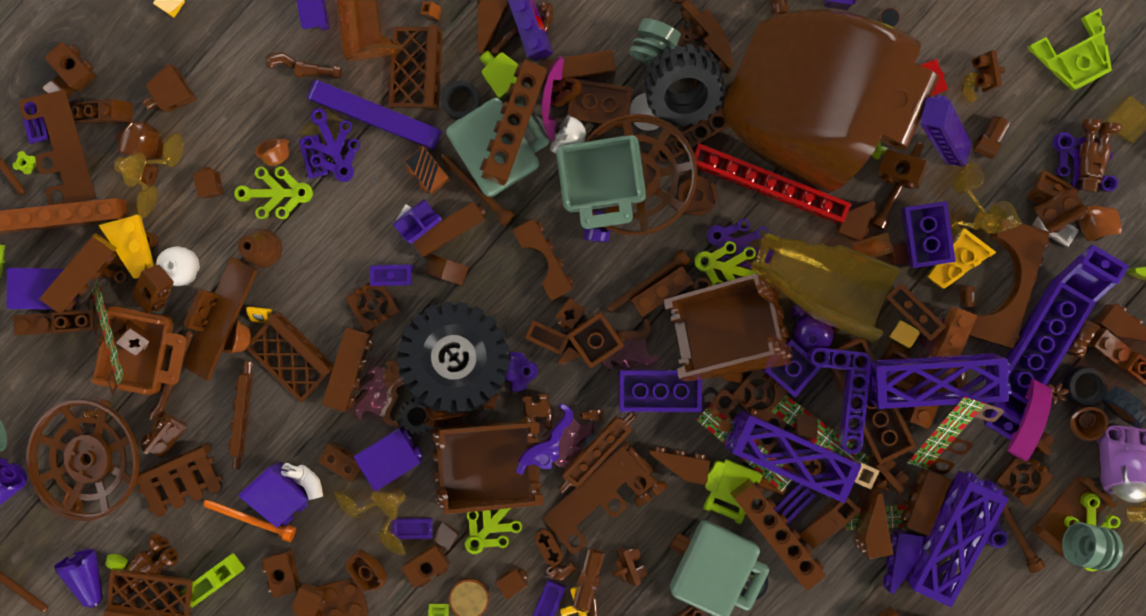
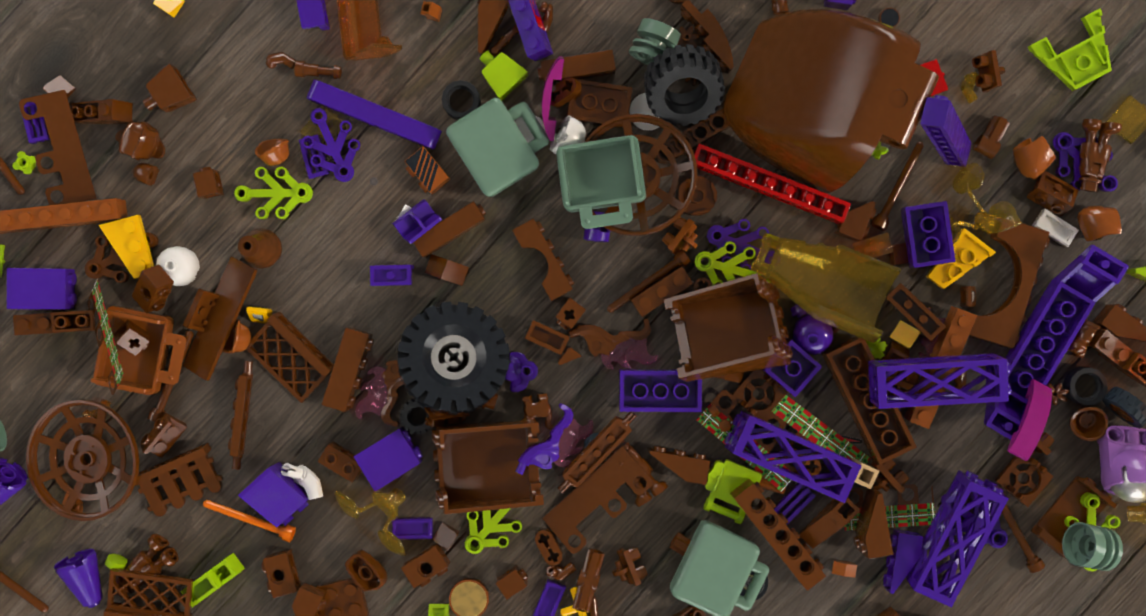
(61, 59): reddish brown brick -> none
(77, 274): reddish brown brick -> none
(132, 170): clear yellow plant -> none
(368, 324): reddish brown piece -> none
(432, 68): reddish brown fence -> none
(505, 216): reddish brown piece -> none
(534, 75): reddish brown brick -> none
(592, 414): reddish brown piece -> none
(595, 339): reddish brown brick -> none
(684, 238): none -> dark orange hips
(806, 425): reddish brown slope -> none
(844, 568): none -> dark orange piece
(850, 392): dark purple beam -> none
(877, 348): none -> lime plant
(894, 160): reddish brown brick -> none
(925, 501): reddish brown brick -> none
(945, 435): piece -> none
(1033, 157): none -> dark orange piece
(1061, 210): reddish brown bracket -> none

